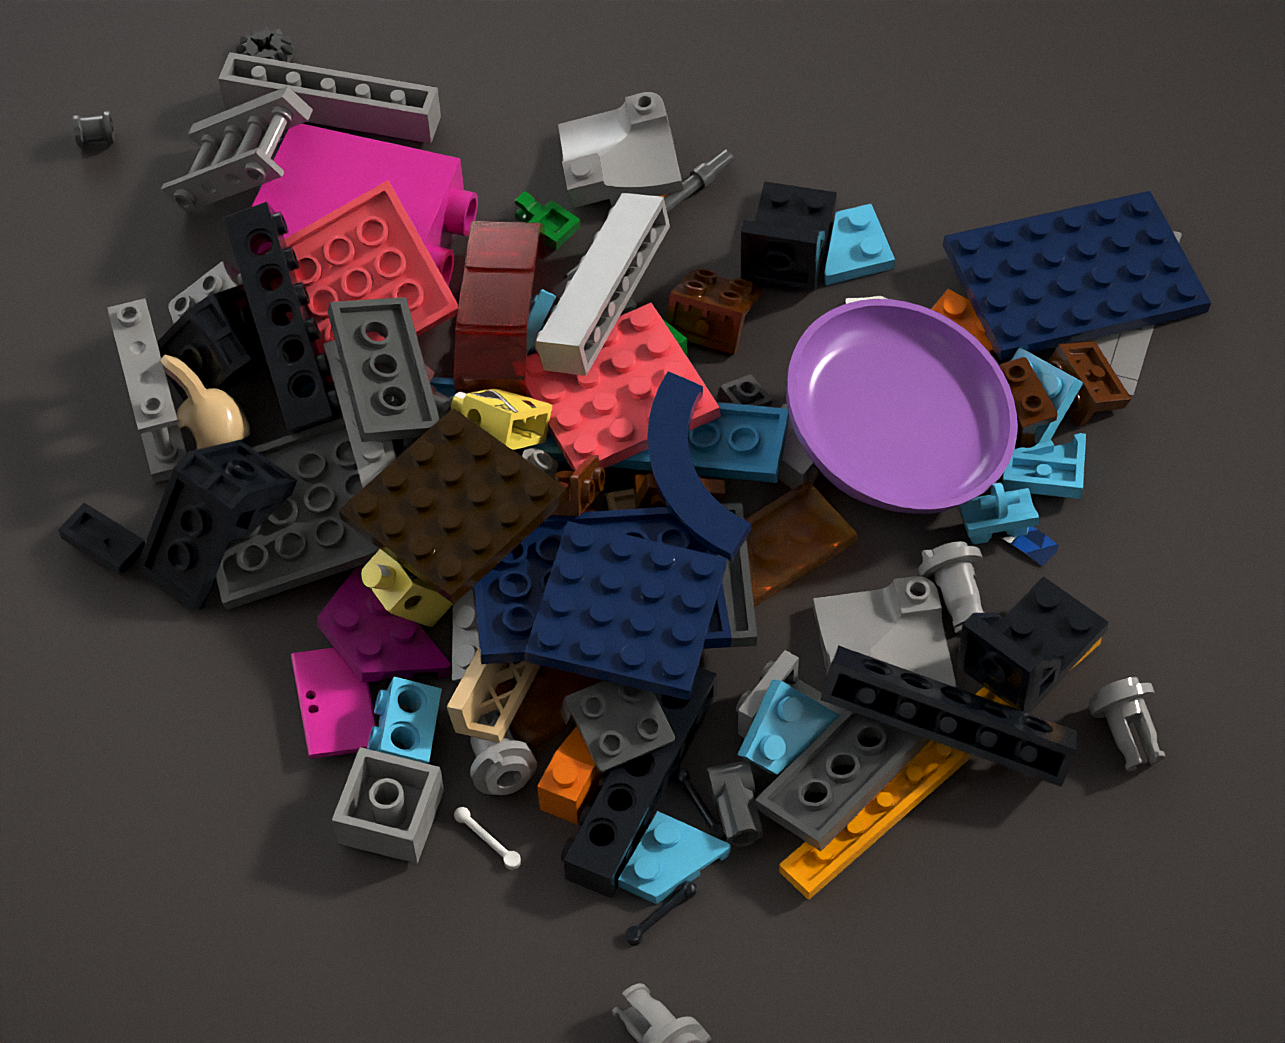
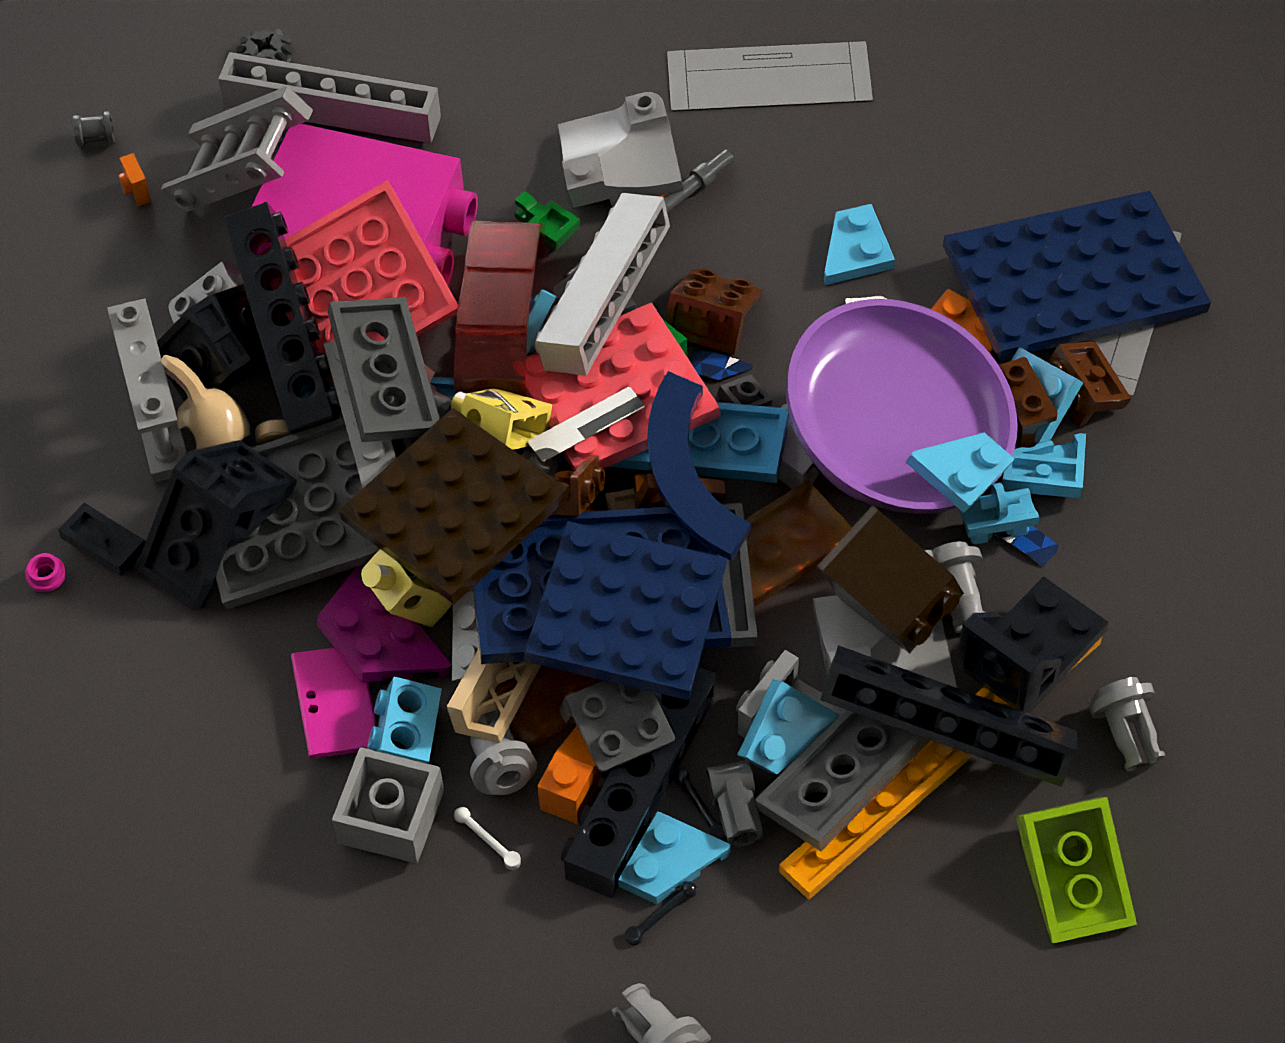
(44, 564): none -> dark pink plate
(133, 180): none -> orange plate
(271, 431): none -> tan tile
(586, 424): none -> white sticker
(717, 365): none -> sticker
(769, 75): none -> light grey sticker
(787, 236): black bracket -> none
(890, 580): none -> dark brown slope
(962, 467): none -> medium azure wing
(1077, 869): none -> lime slope

